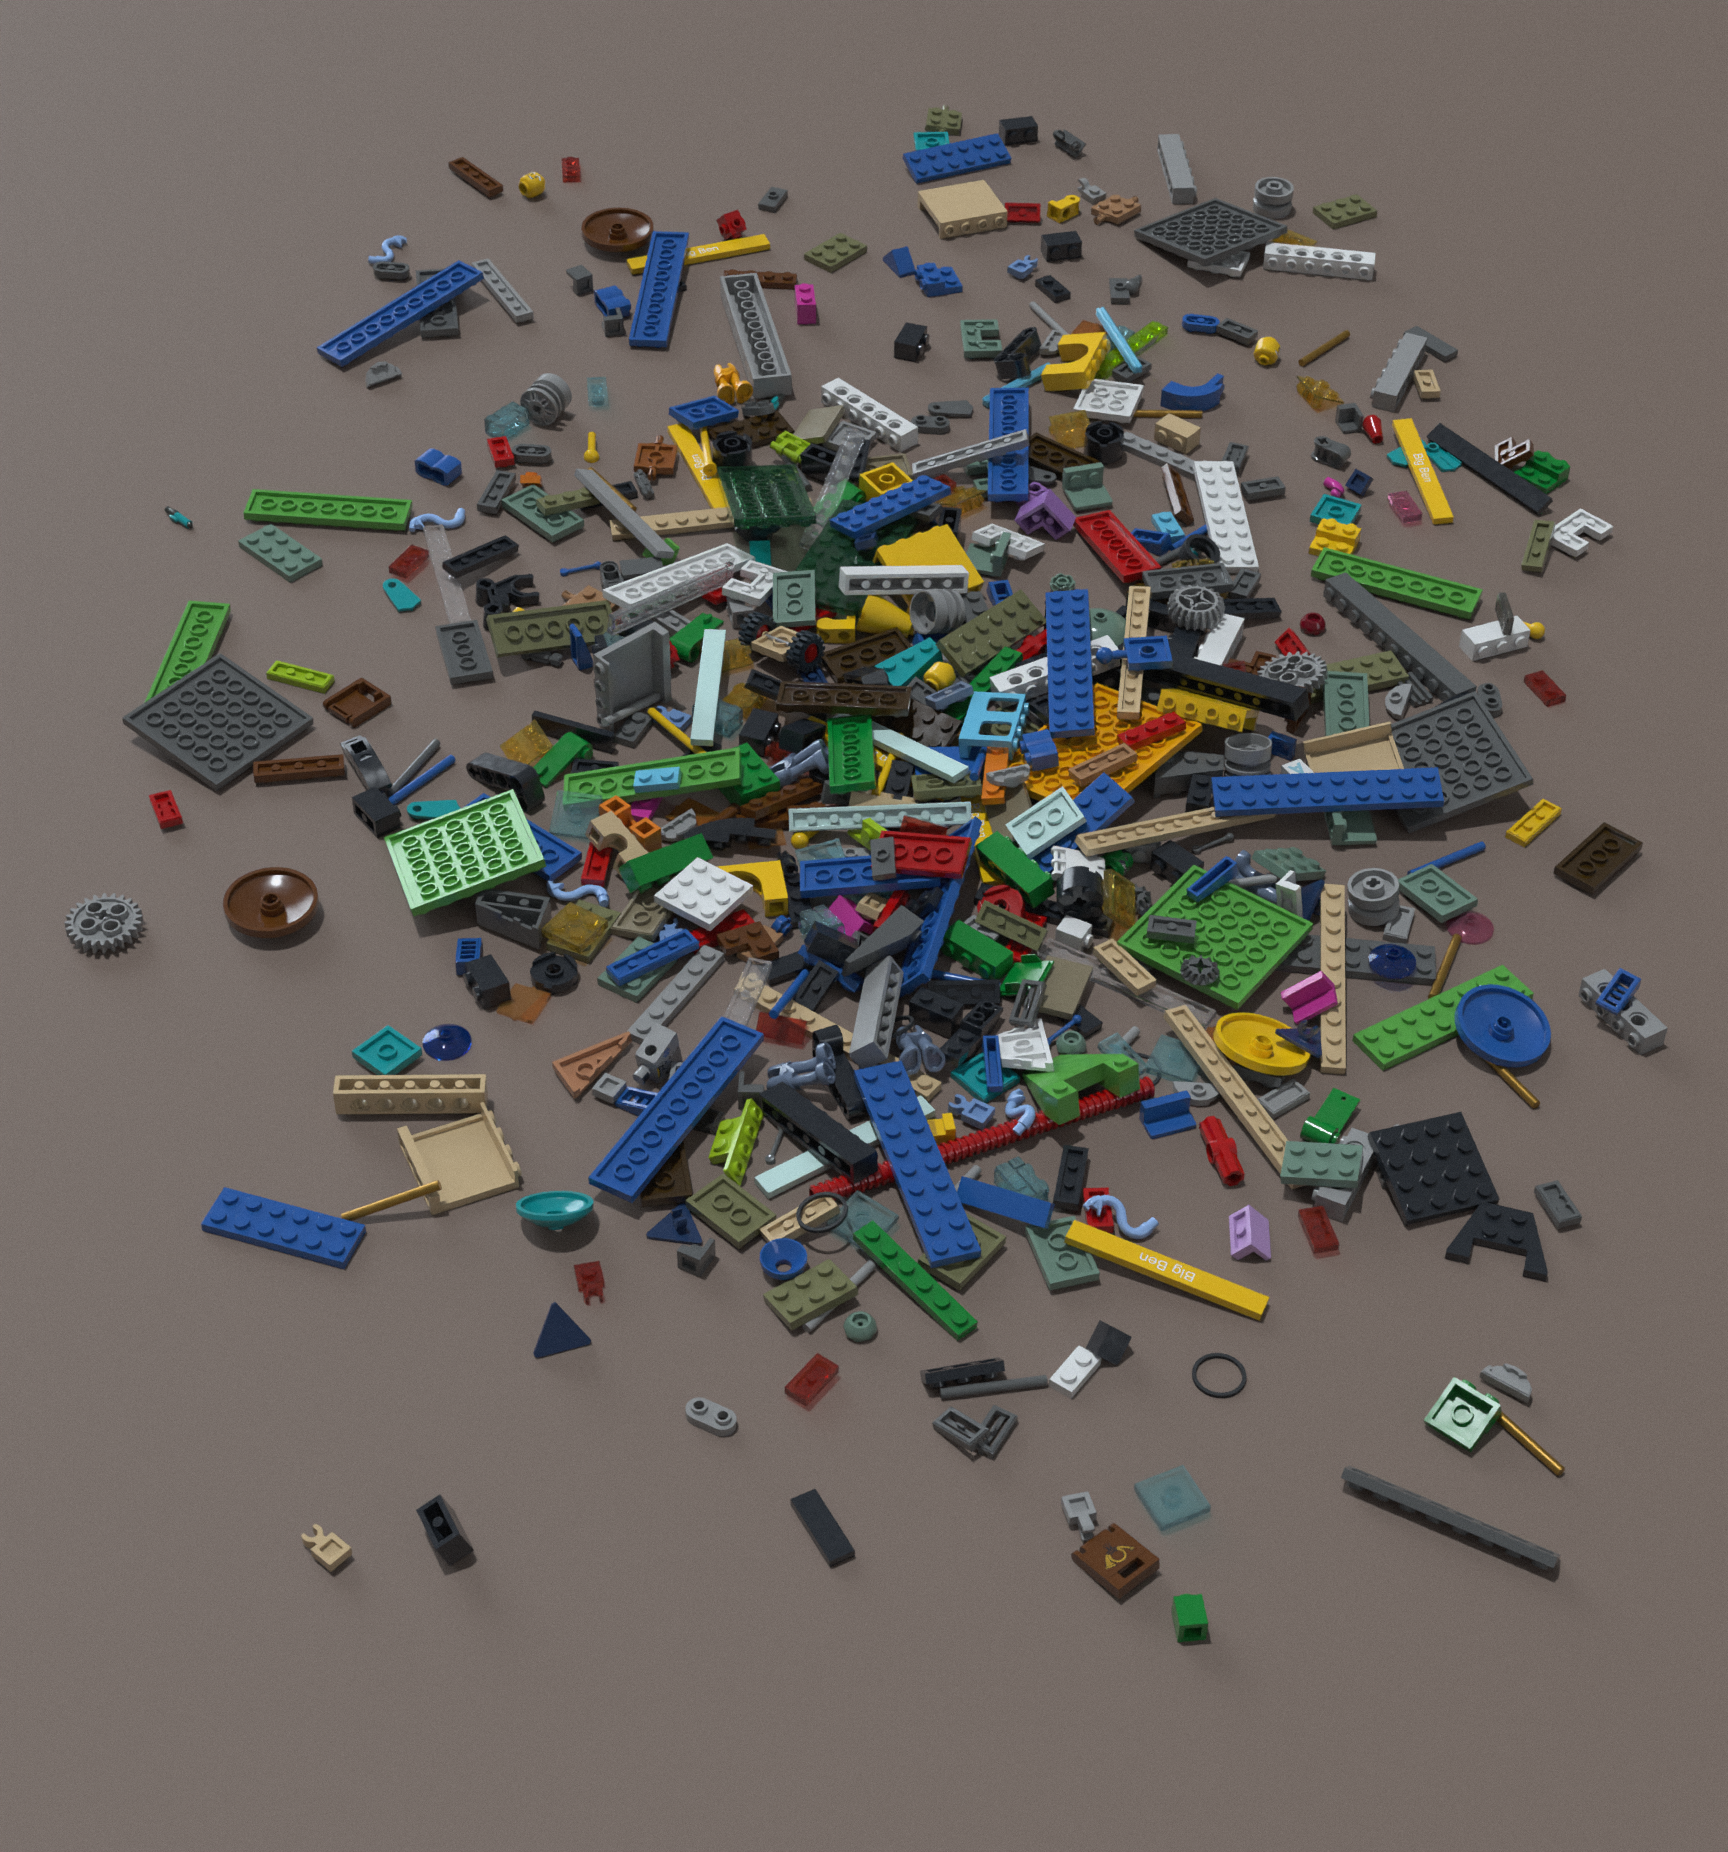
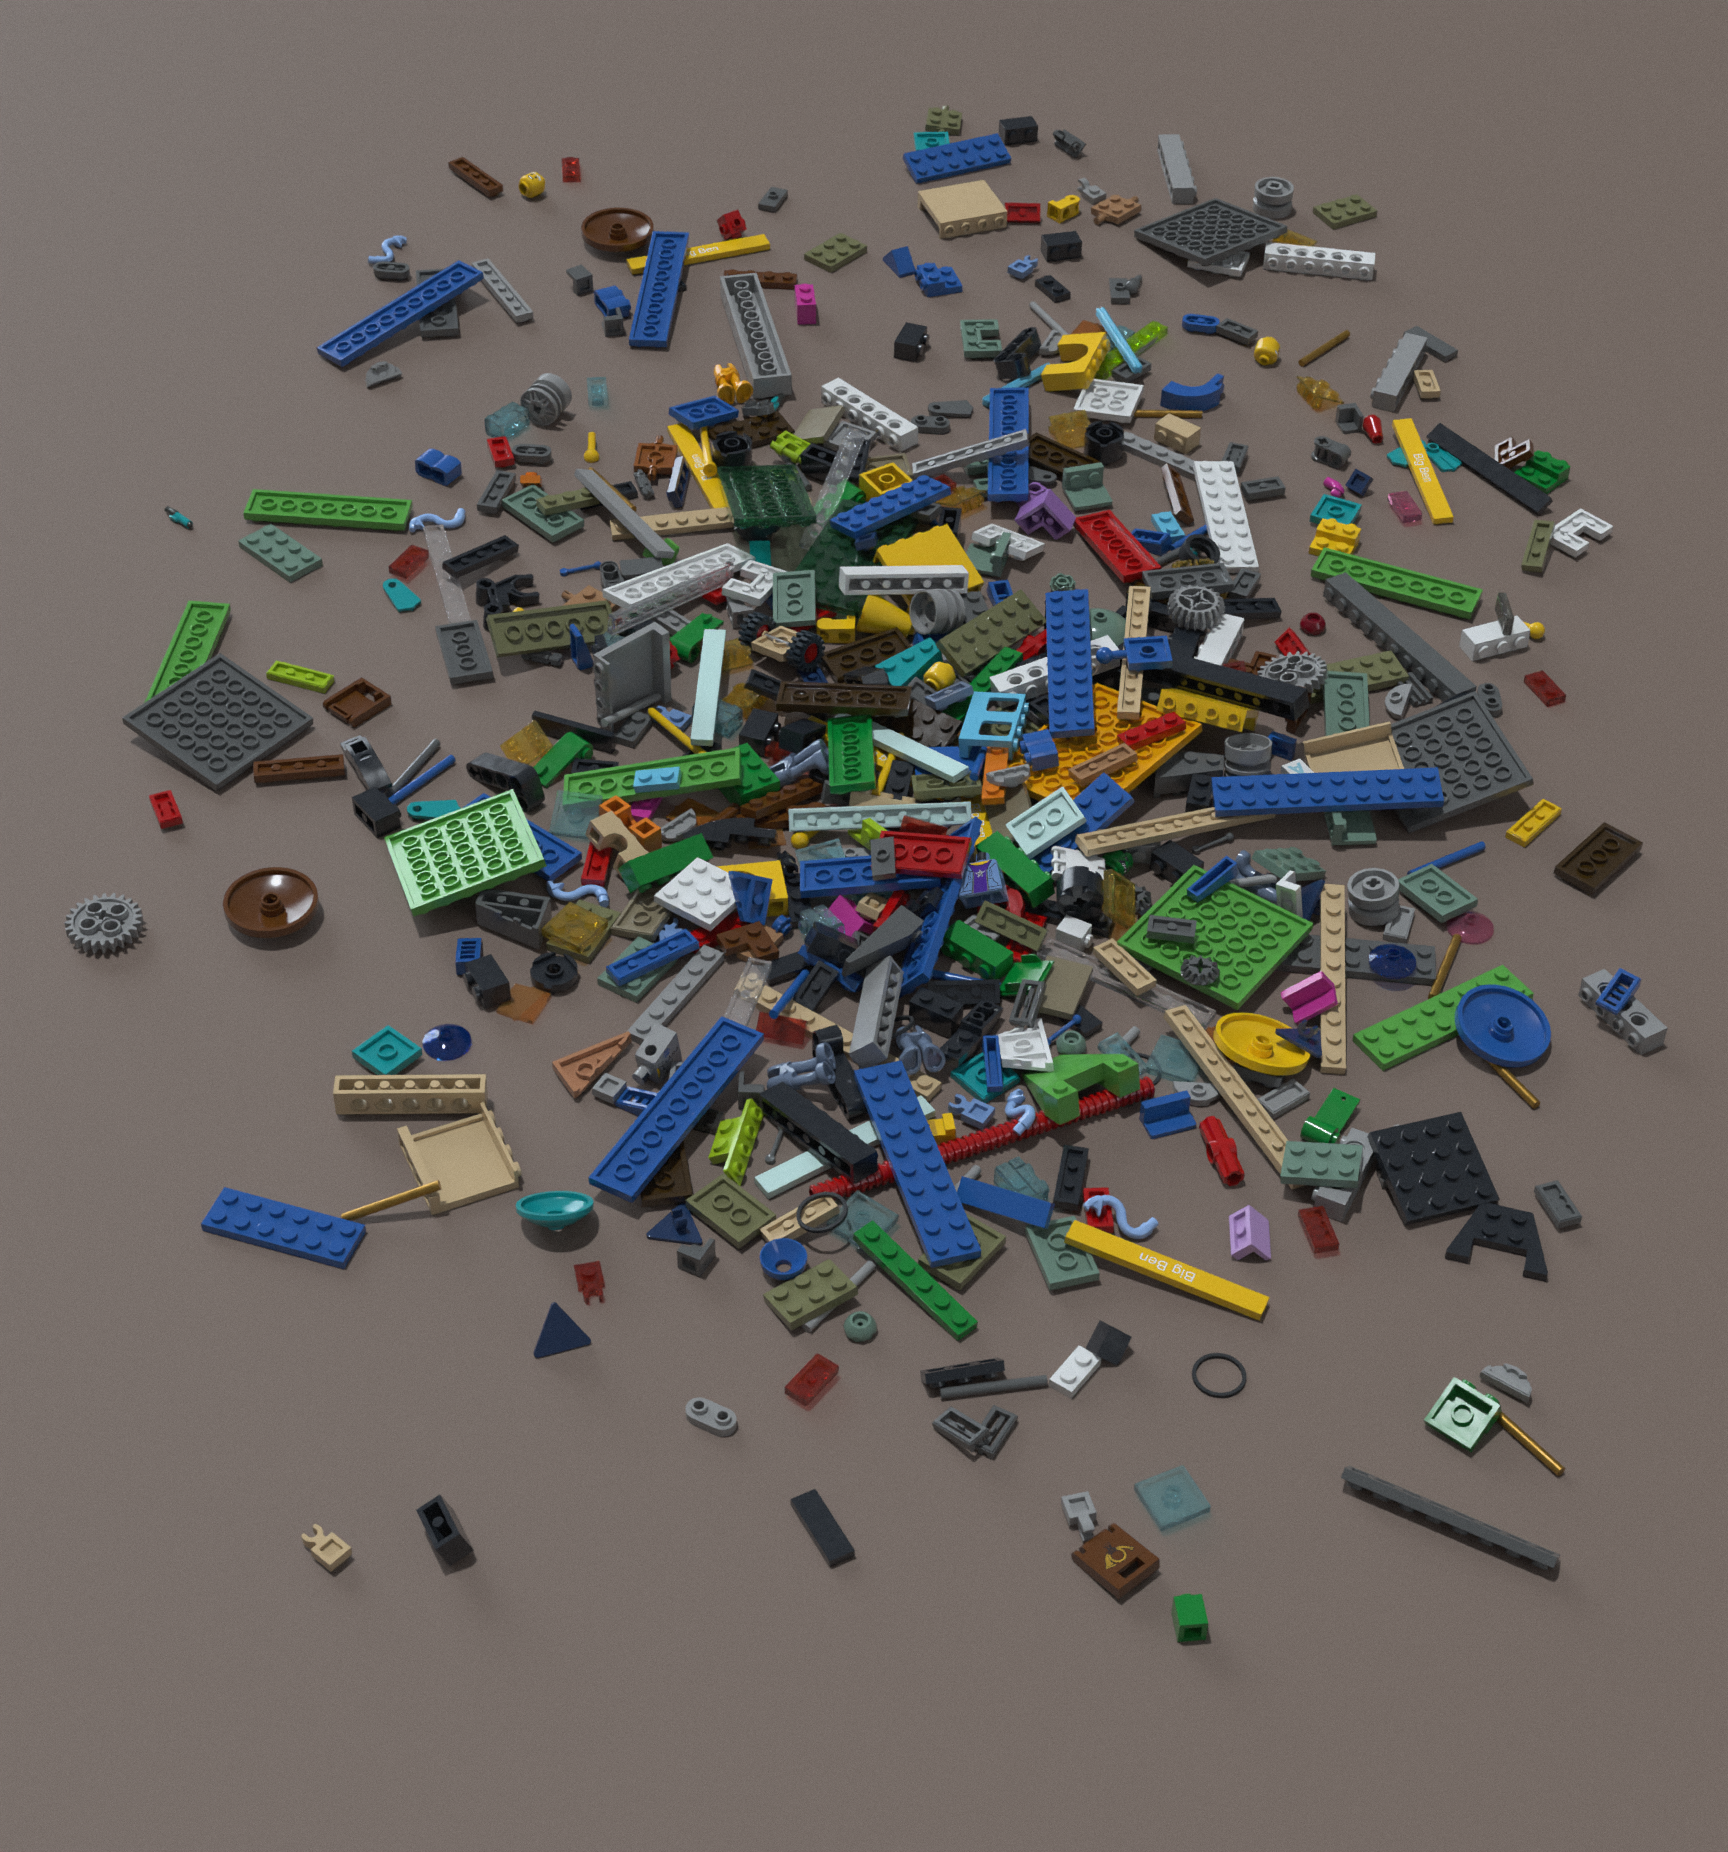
(678, 482): none -> dark blue plate
(751, 896): none -> blue wing
(982, 882): none -> medium blue torso

